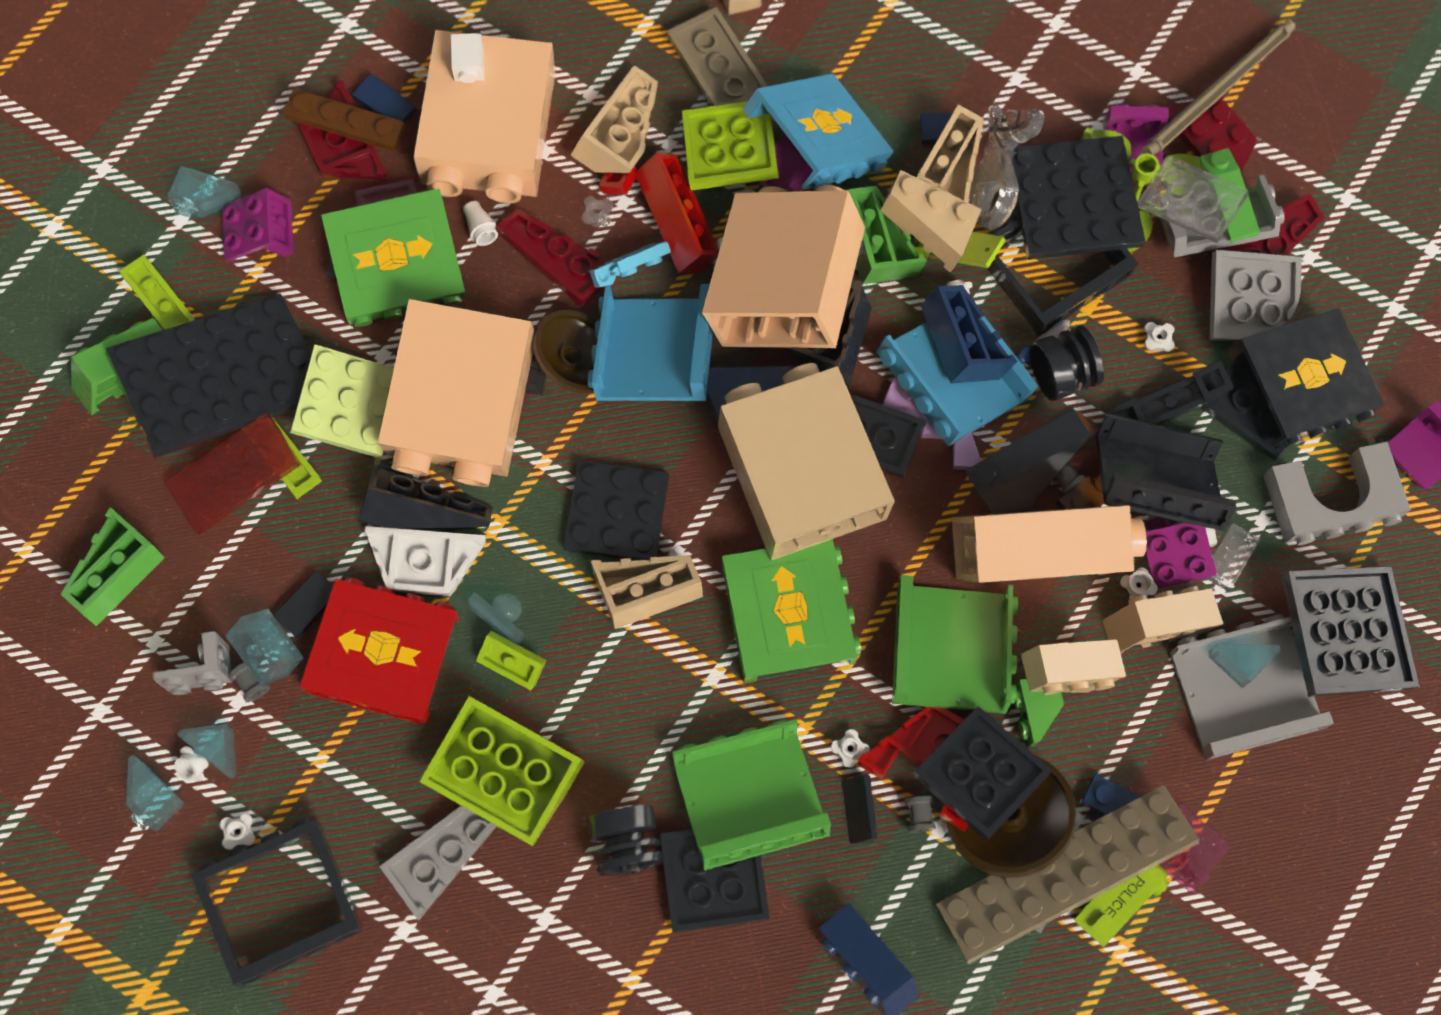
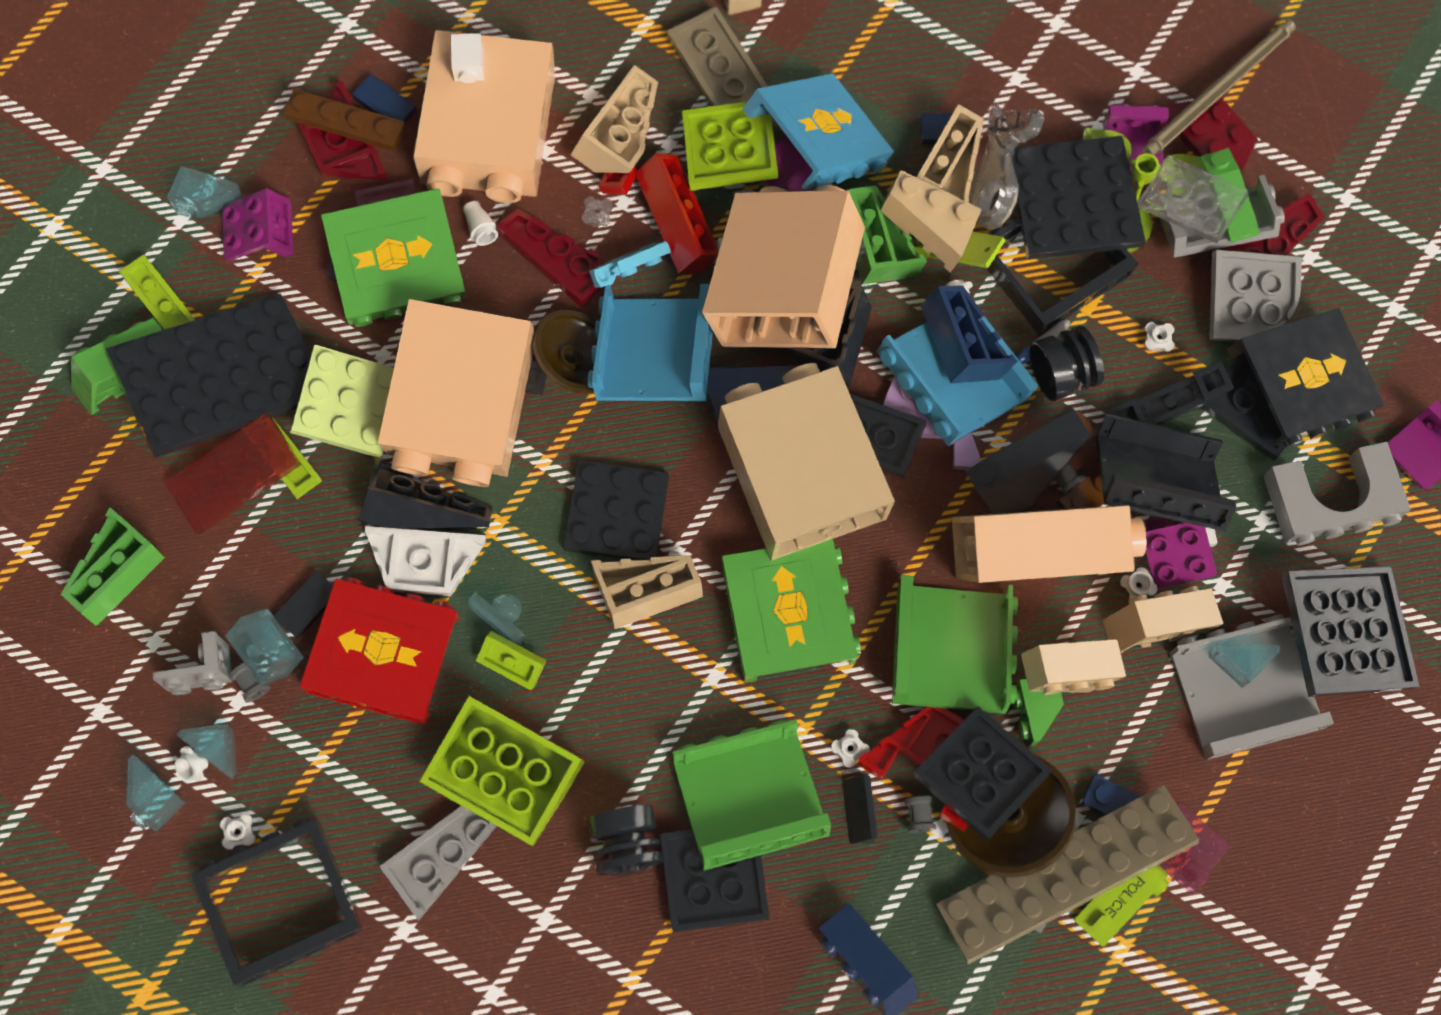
(1232, 555): clear plate -> none

